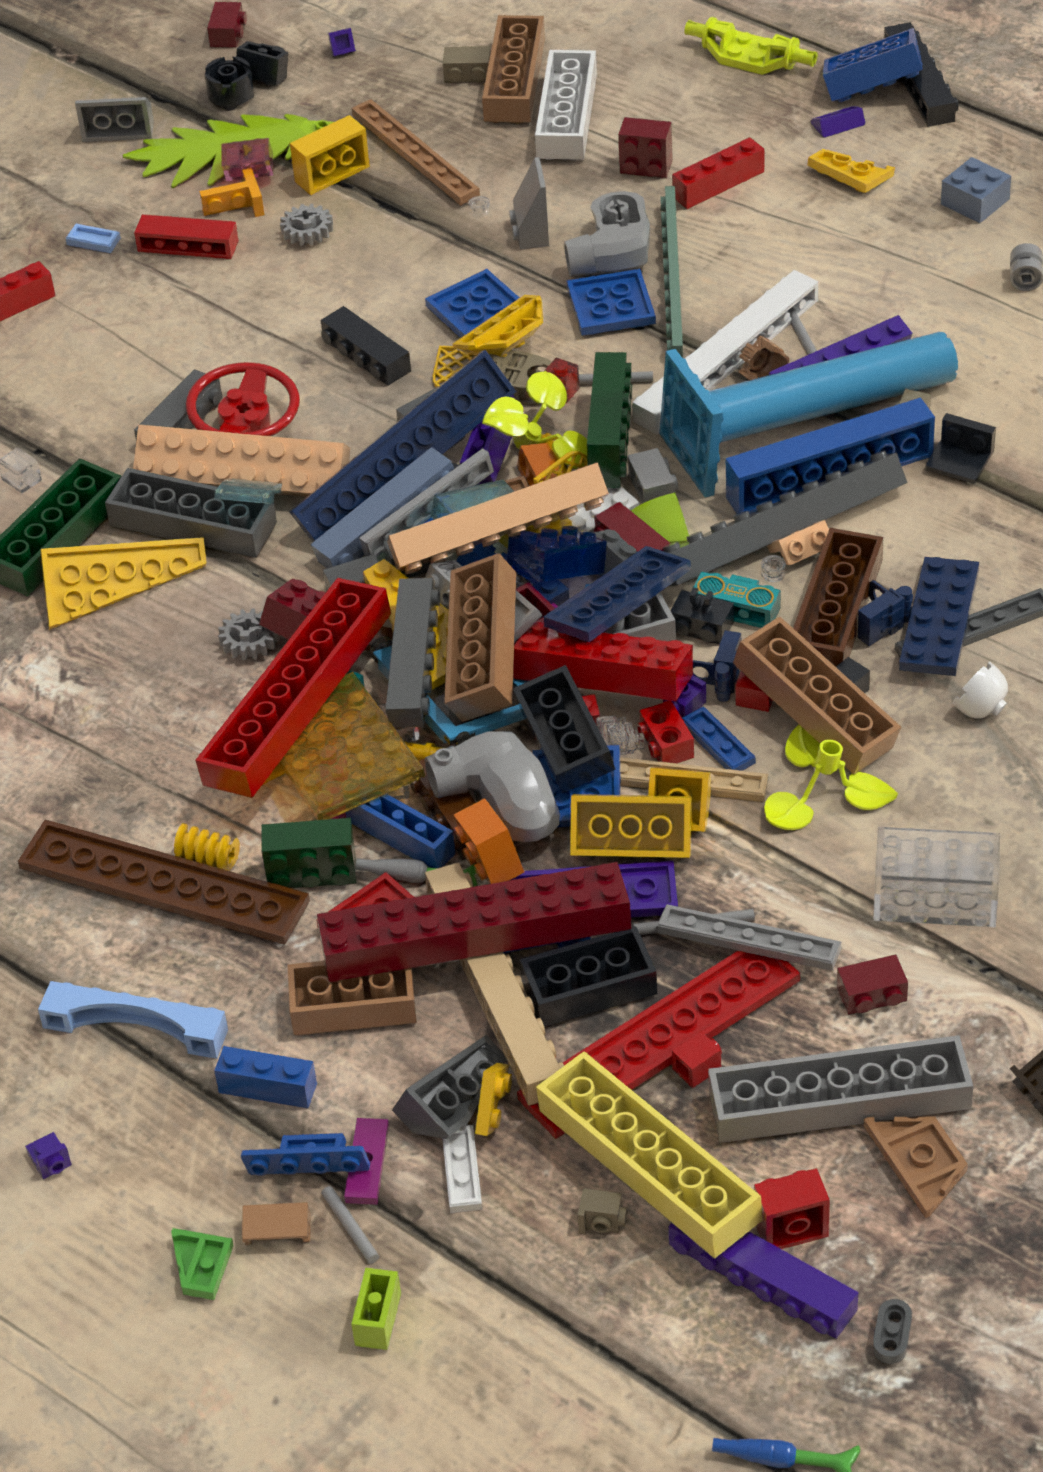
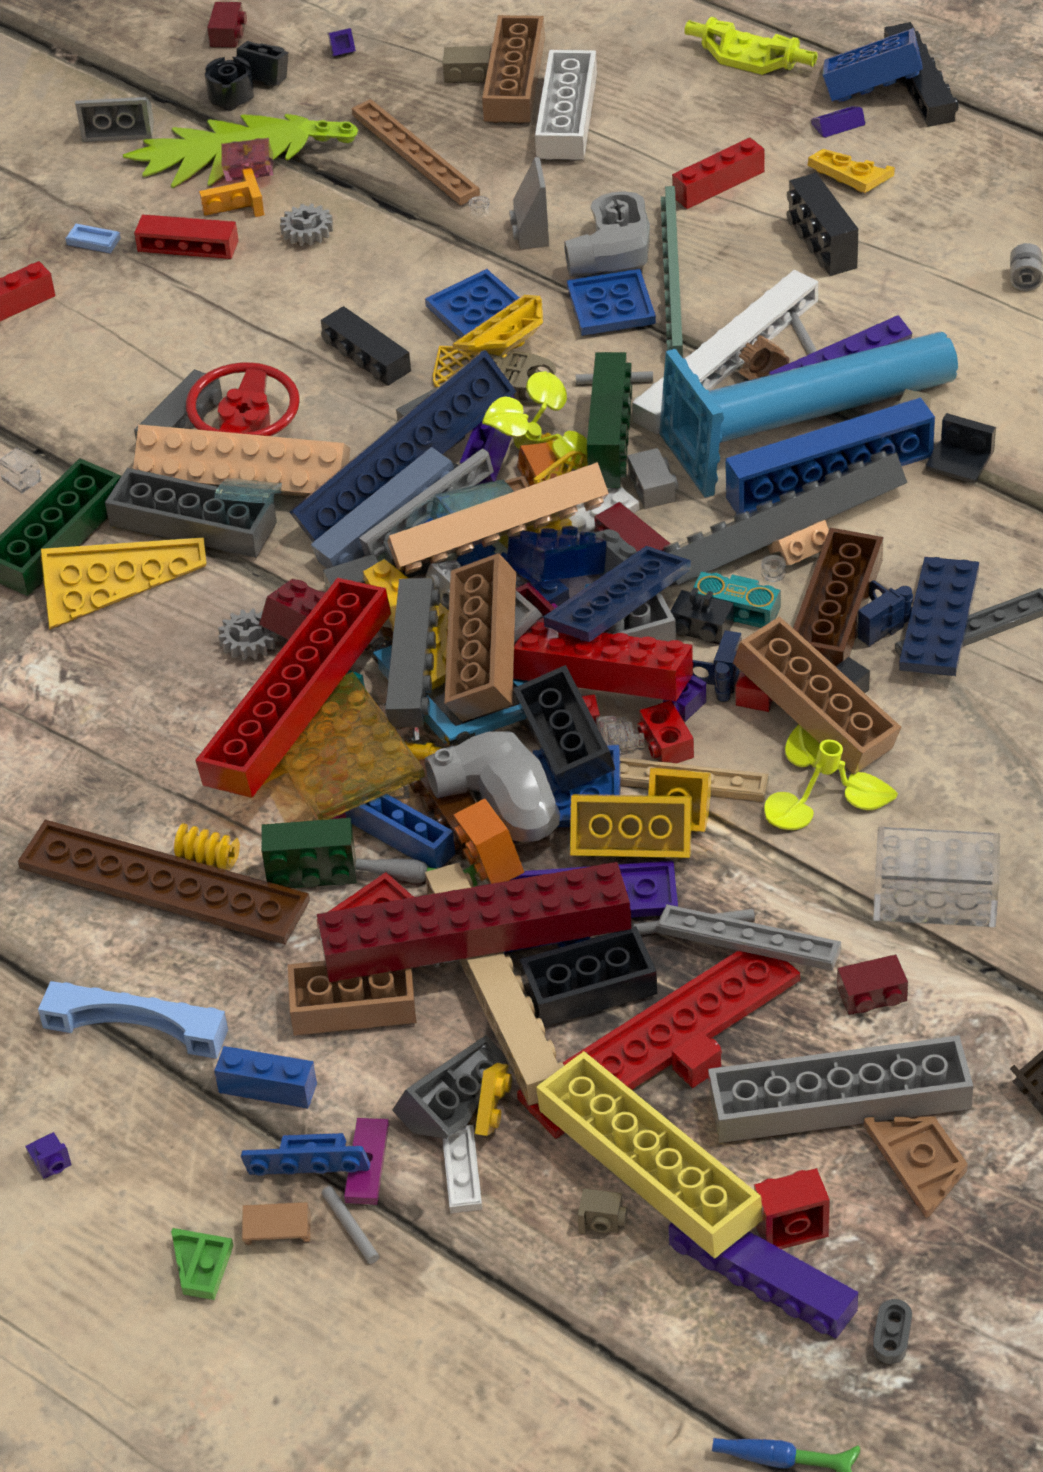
(329, 155): yellow brick -> none
(376, 1308): lime brick -> none
(568, 375): clear red brick -> none
(645, 147): dark red brick -> none
(664, 517): lime brick -> none
(718, 740): blue tile -> none
(823, 224): none -> black brick
(975, 190): sand blue brick -> none
(983, 693): white cylinder -> none

